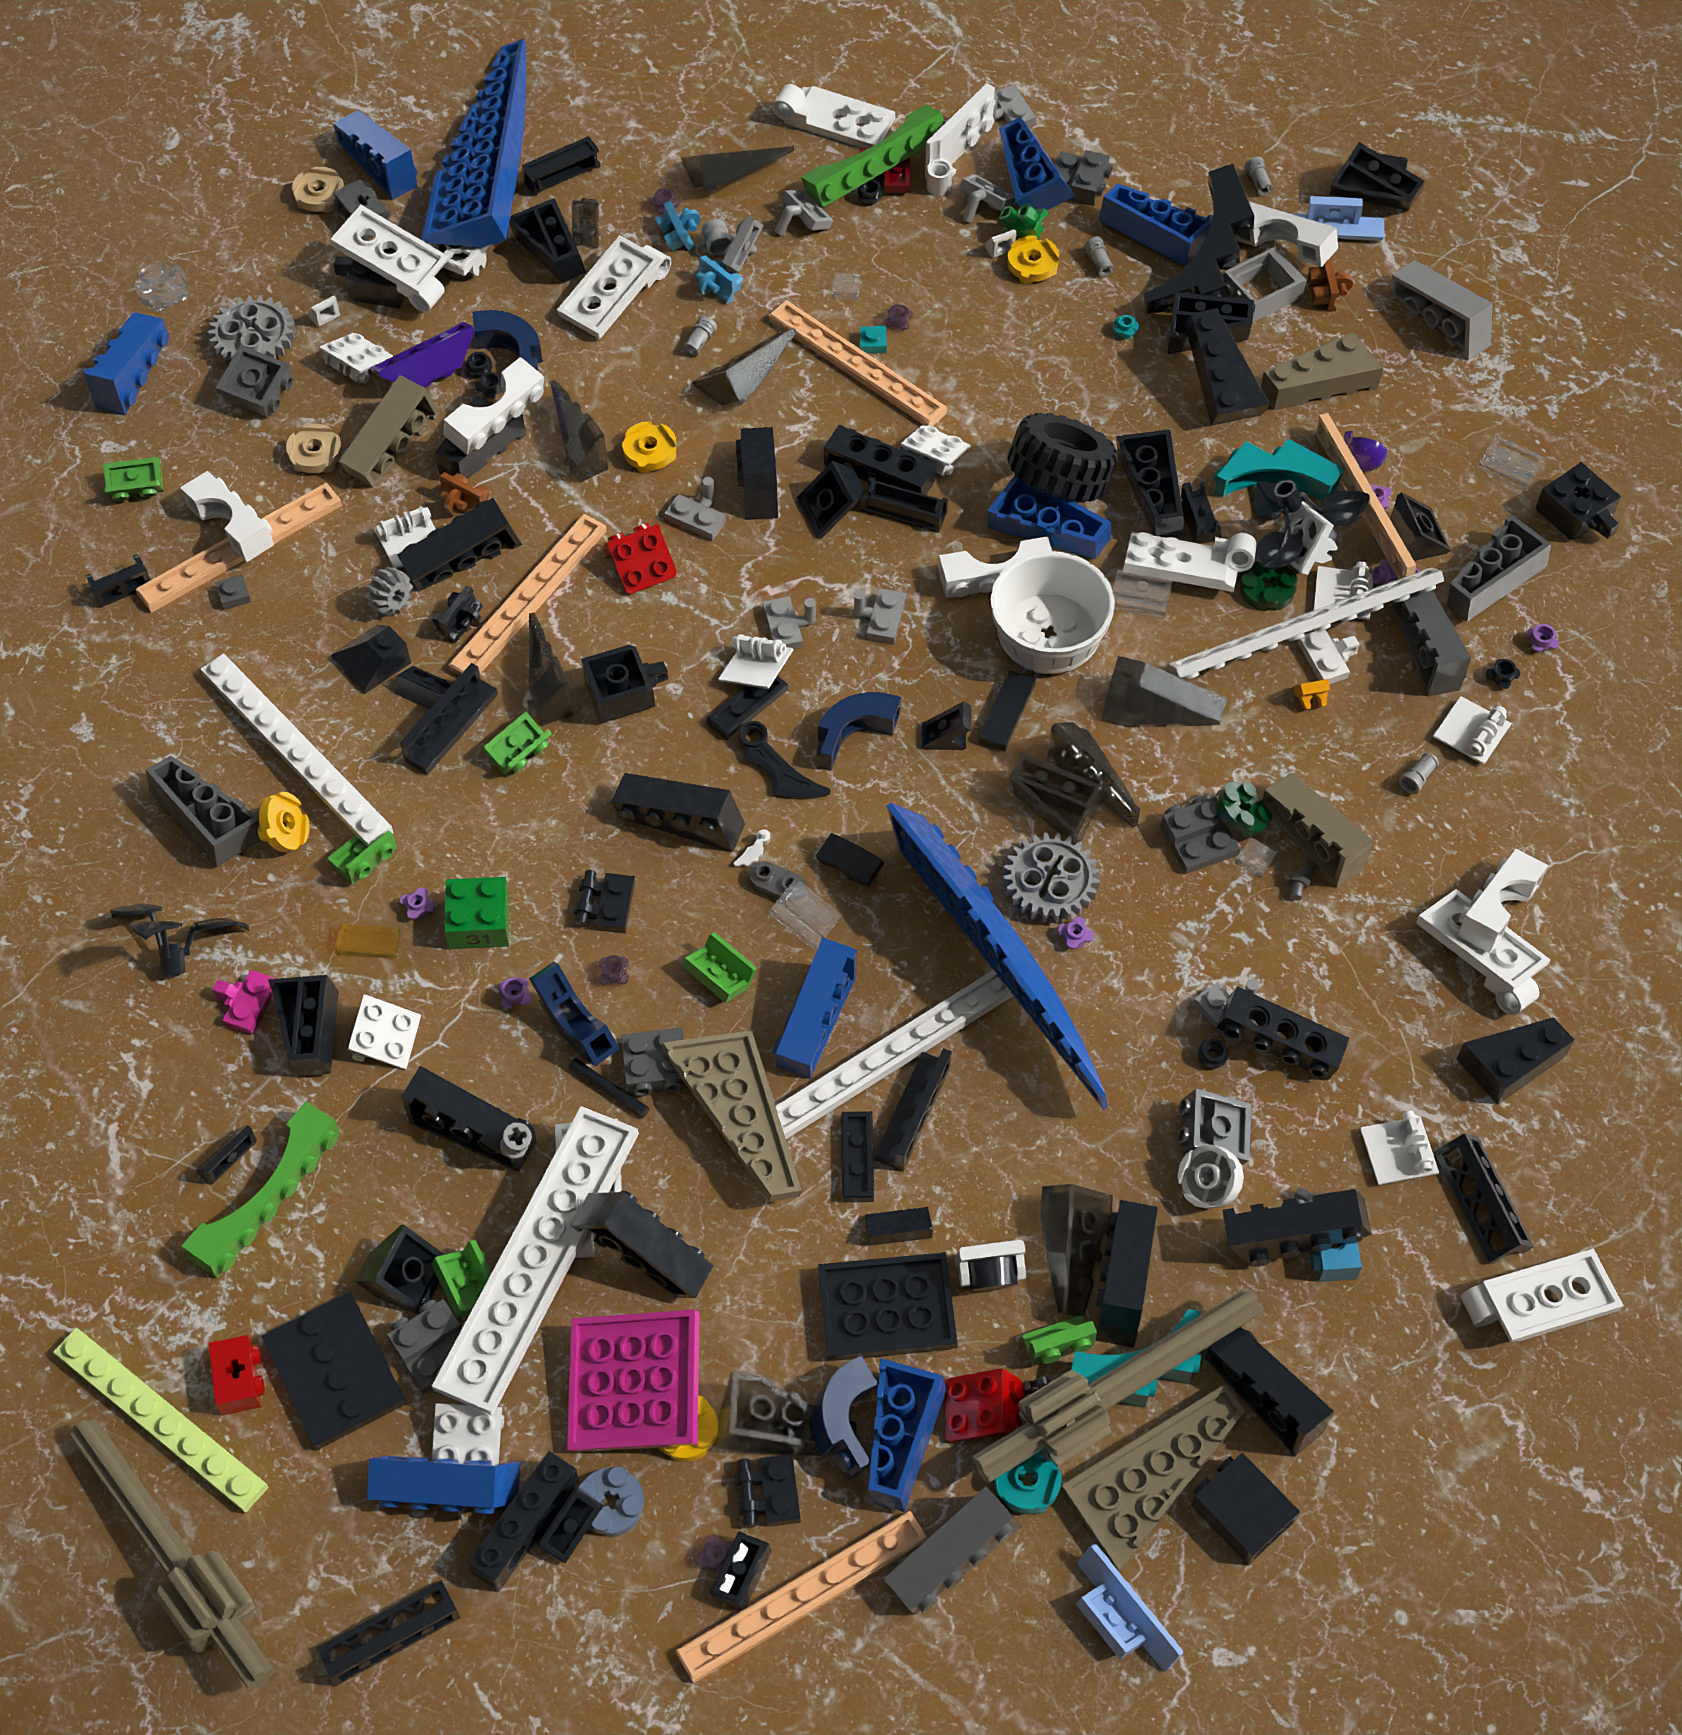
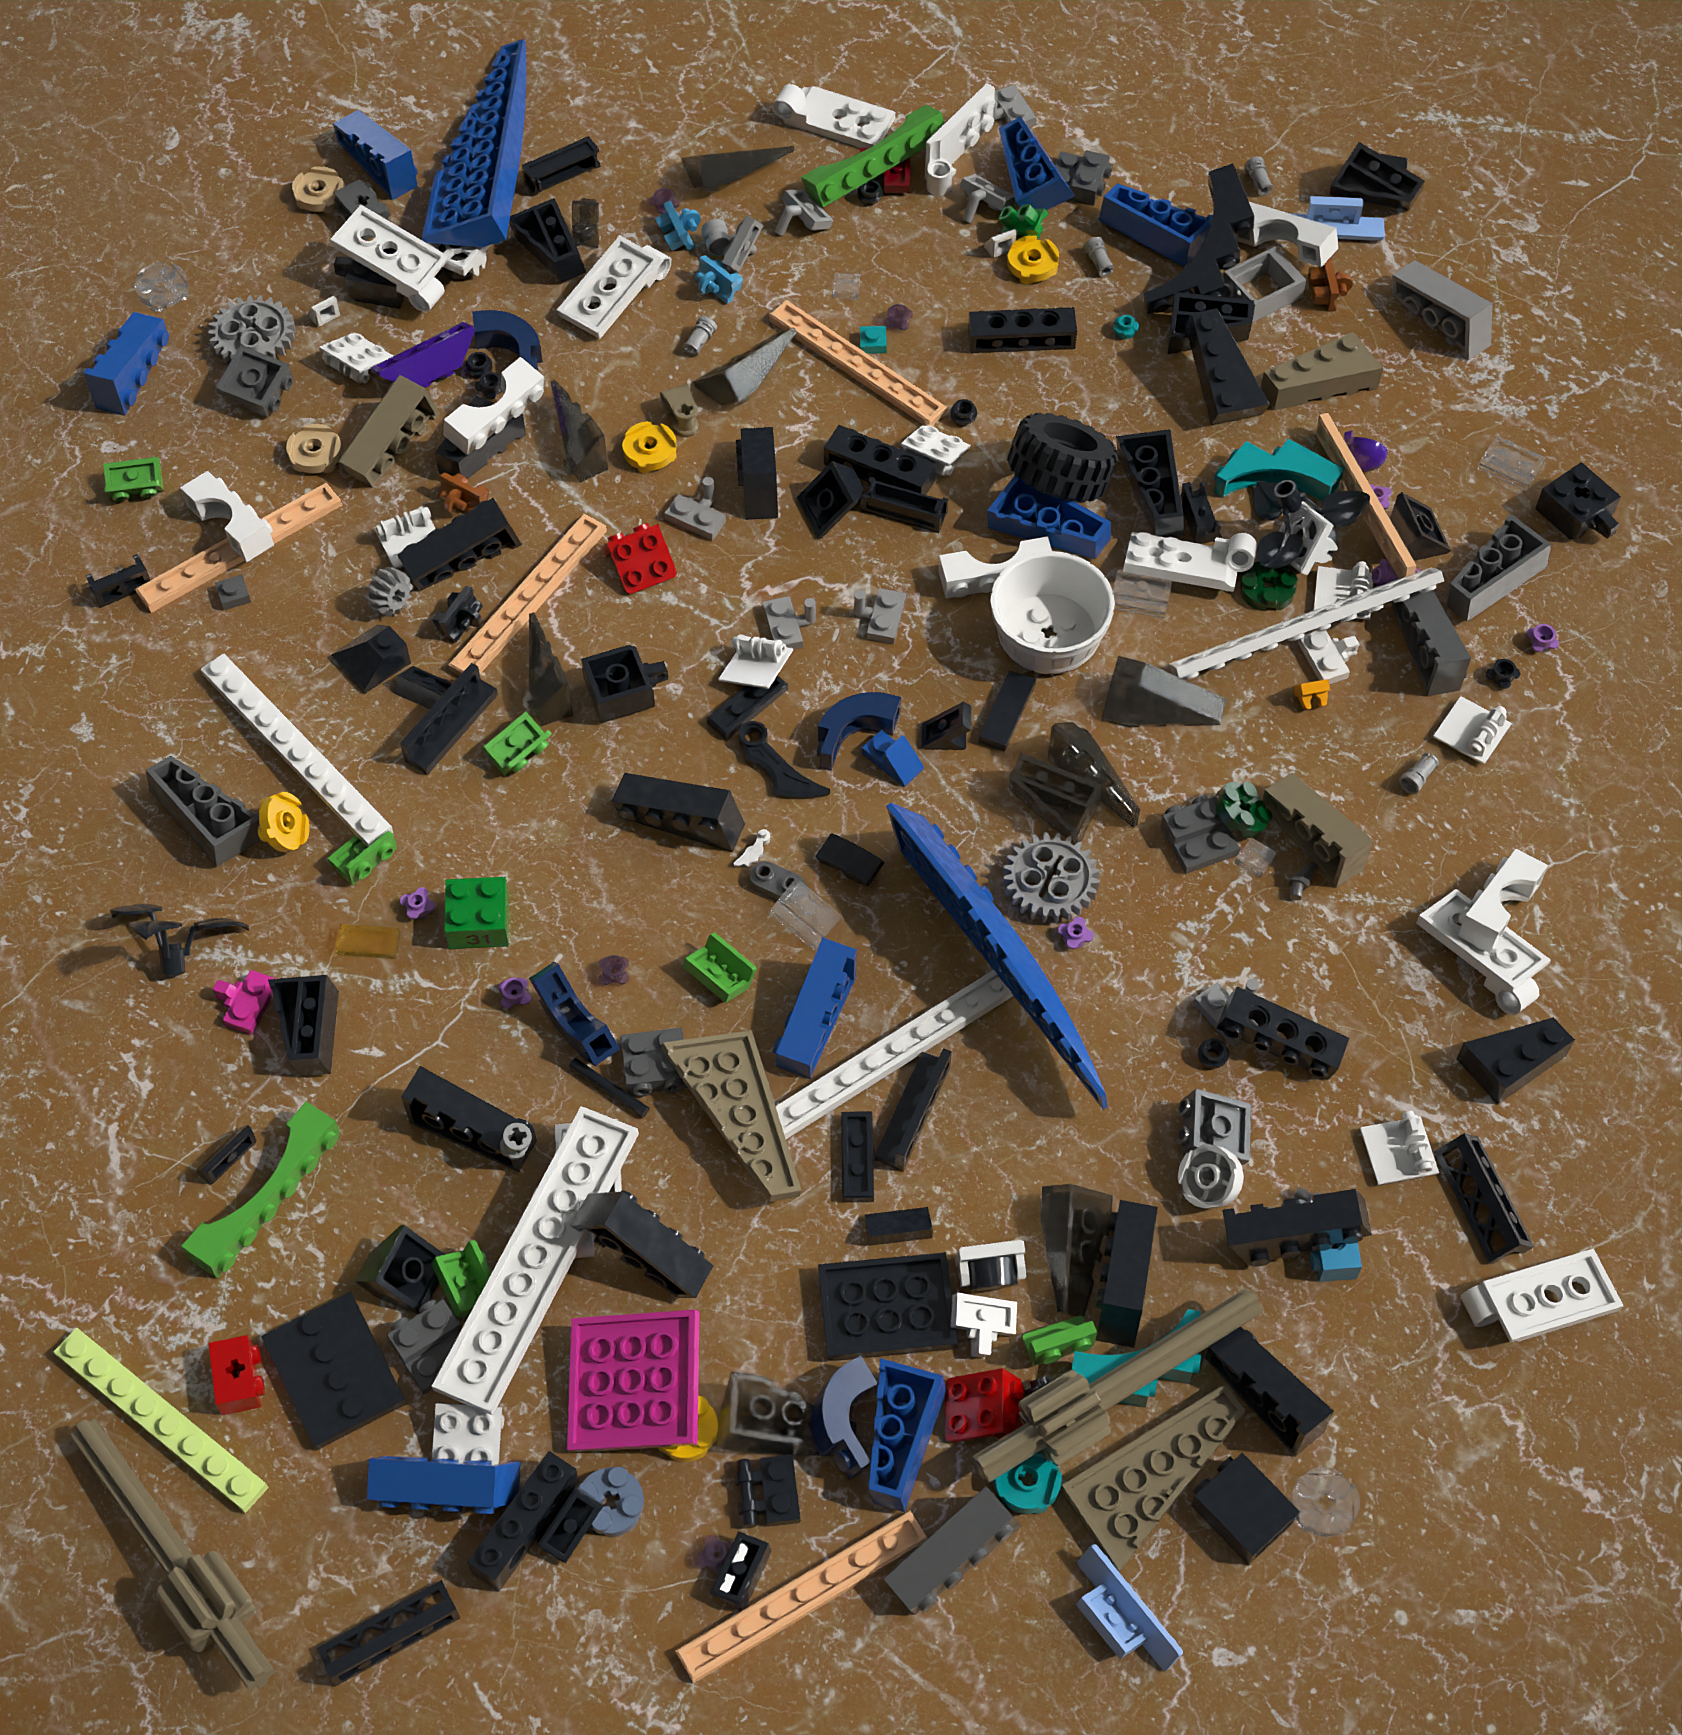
(383, 1032): white hinge -> none
(614, 903): black plate -> none
(681, 410): none -> dark tan piece
(893, 757): none -> blue slope
(963, 412): none -> black plate
(983, 1320): none -> white hinge
(1022, 330): none -> black brick
(1338, 1489): none -> clear plate

